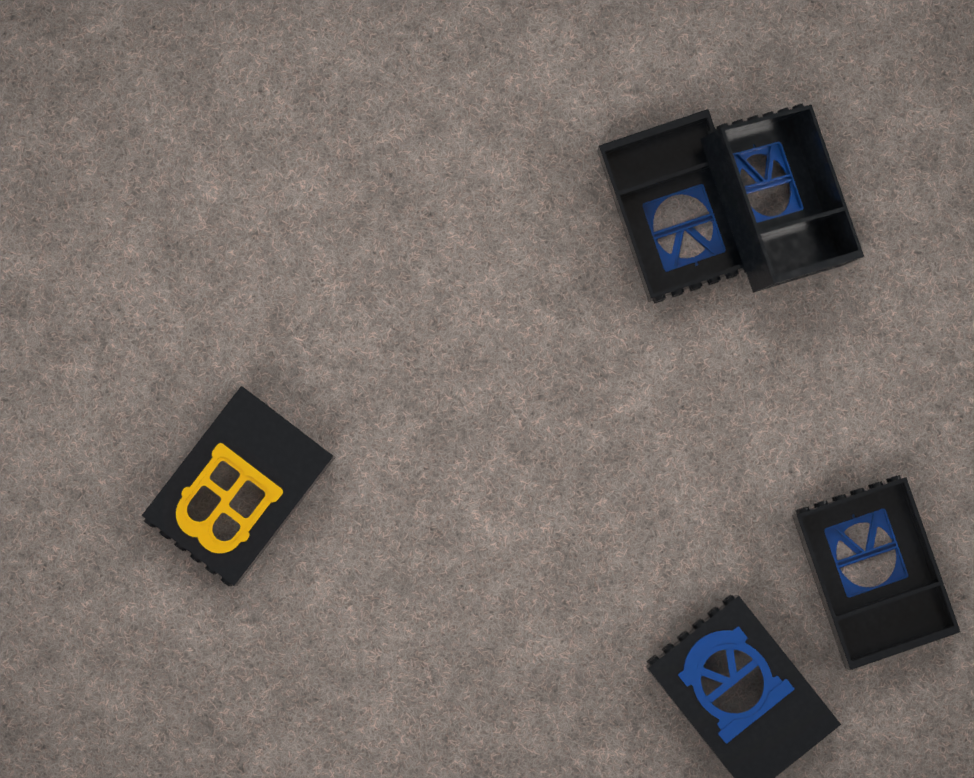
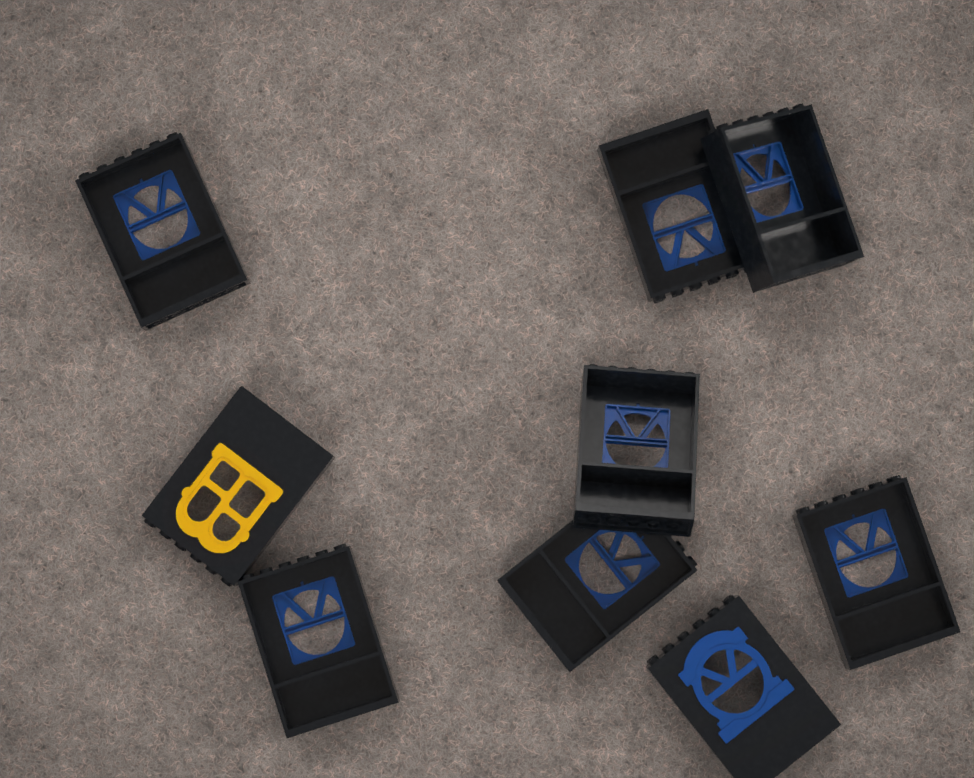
(170, 279): none -> black panel
(327, 686): none -> black panel
(571, 614): none -> black panel
(636, 496): none -> black panel

